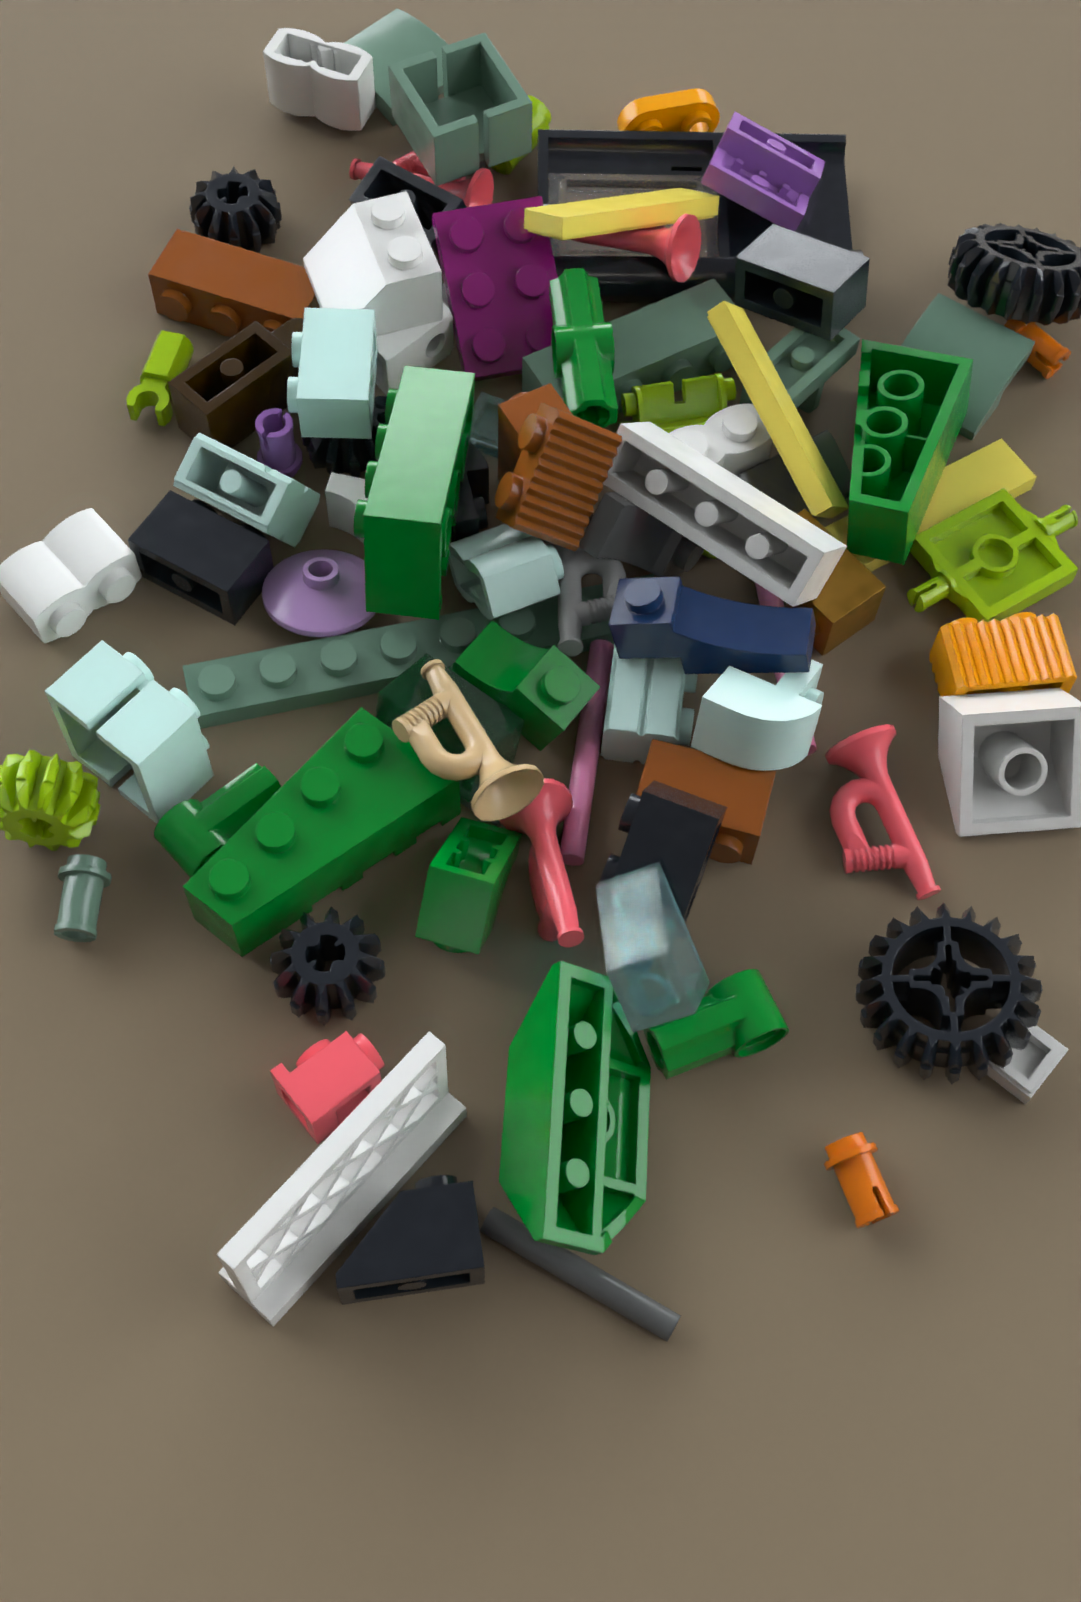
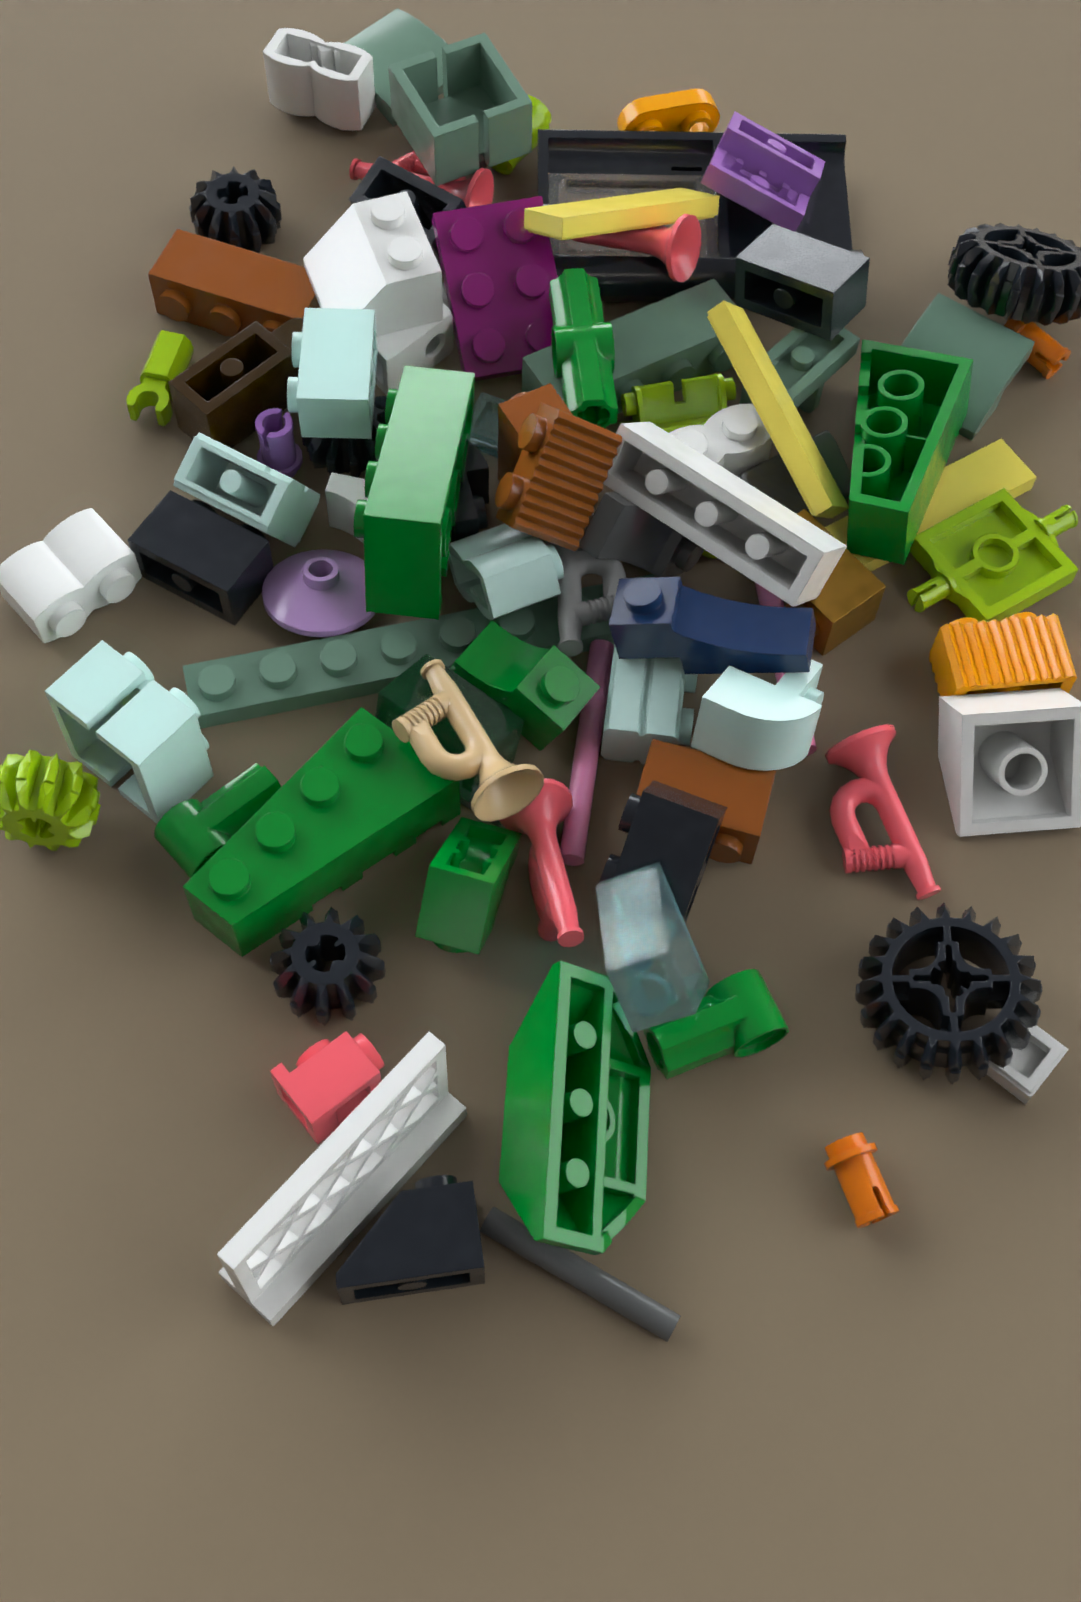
(81, 897): sand green pin -> none

